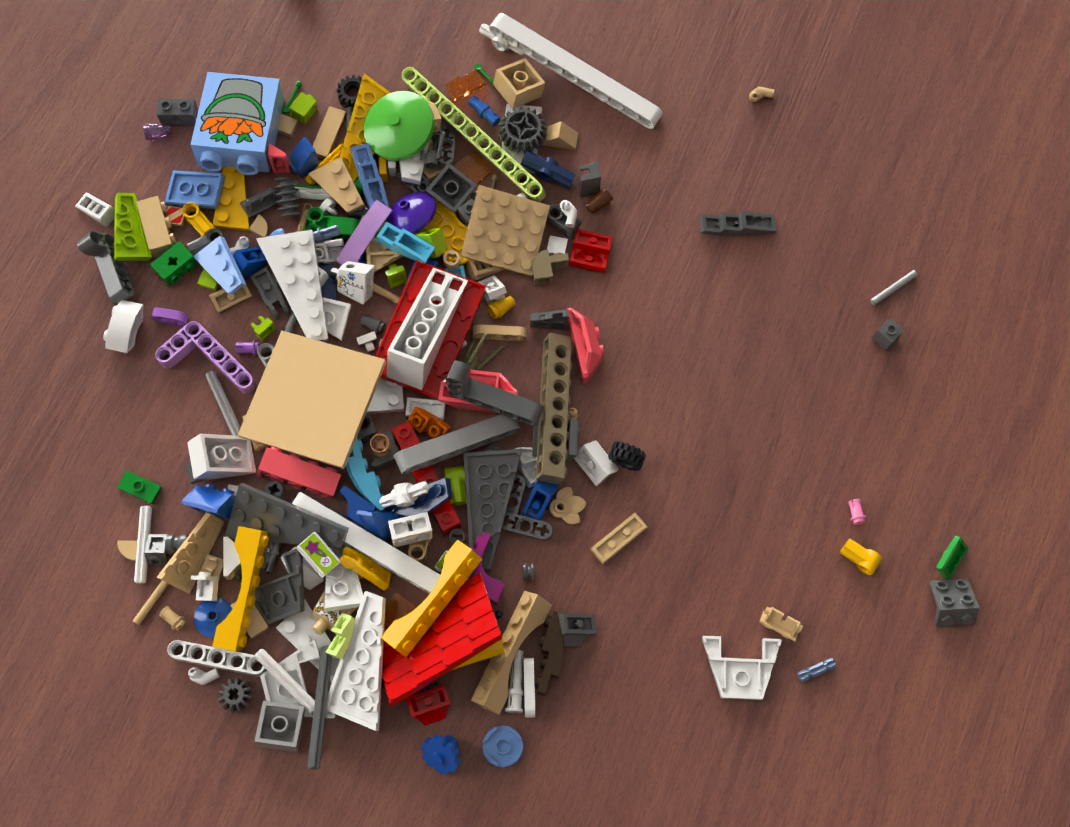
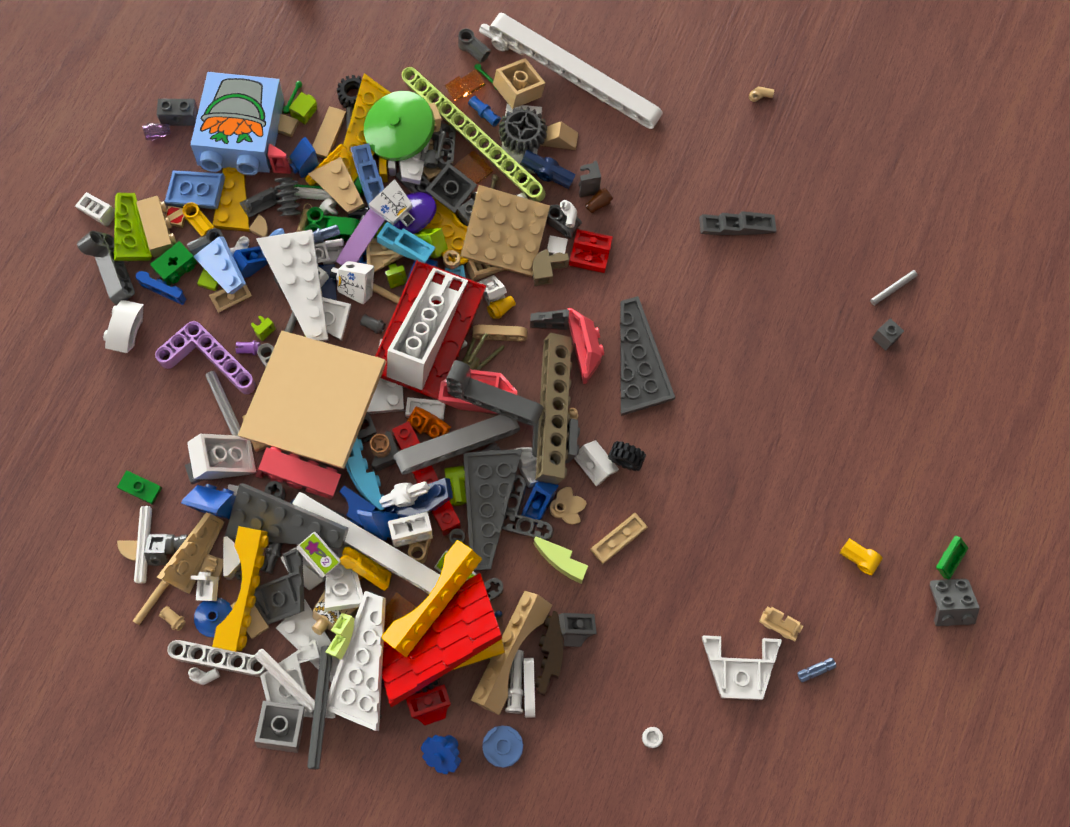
(160, 287): none -> blue hinge
(169, 316): medium lavender beam -> none
(242, 693): dark grey gear -> none
(269, 291): dark grey hinge -> none
(367, 340): white tile -> none
(393, 205): none -> white torso
(473, 46): none -> dark grey piece
(493, 587): magenta arch -> none
(527, 571): dark grey bush -> none
(560, 559): none -> yellowish green slope
(641, 368): none -> dark grey wing
(652, 737): none -> white tile
(856, 512): bright pink pin -> none

